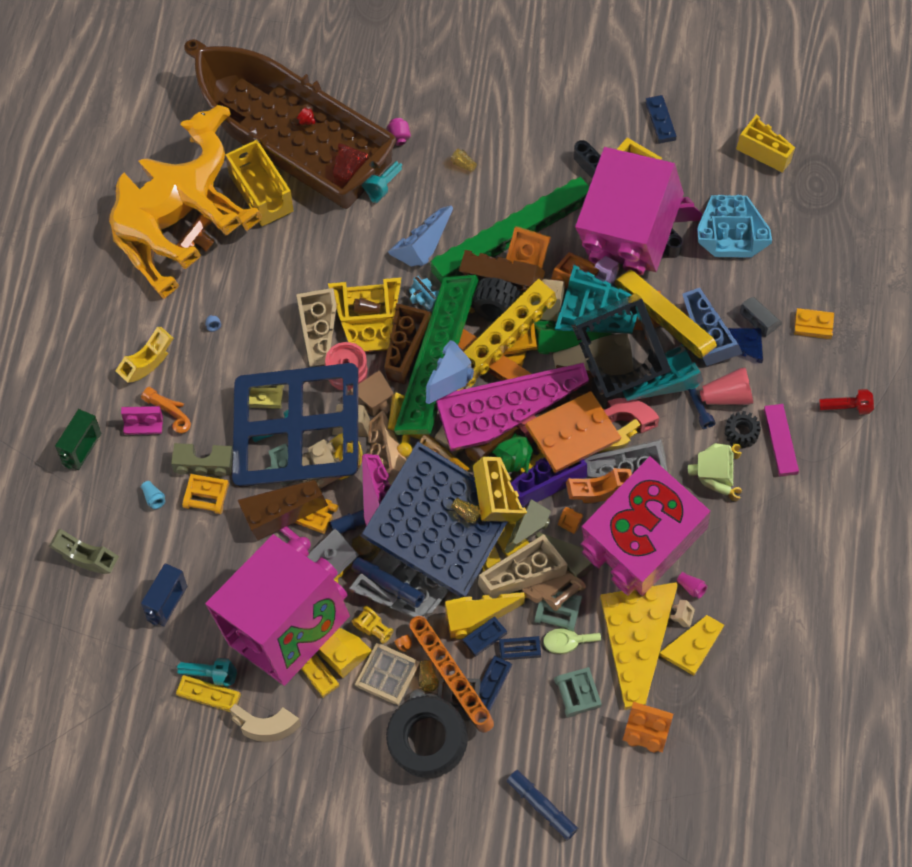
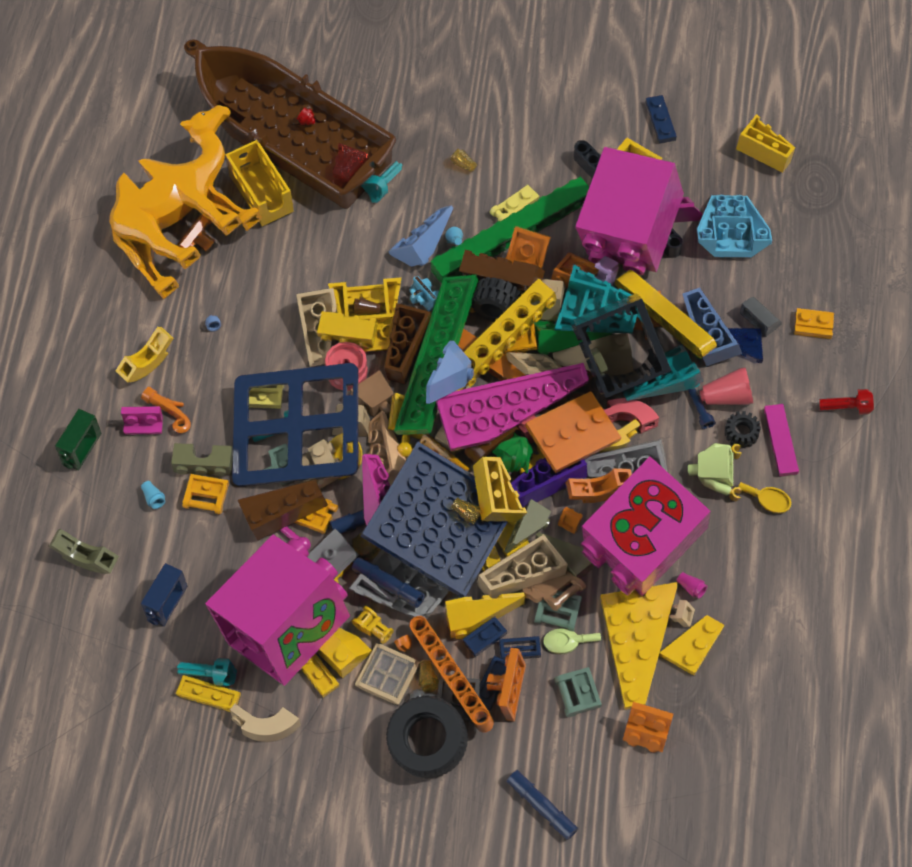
(347, 329): none -> yellow wedge
(400, 130): dark pink head -> none
(454, 235): none -> medium azure cone
(509, 684): none -> orange plate
(514, 203): none -> light yellow plate
(532, 363): none -> tan piece
(599, 359): none -> olive tile
(769, 498): none -> yellow piece

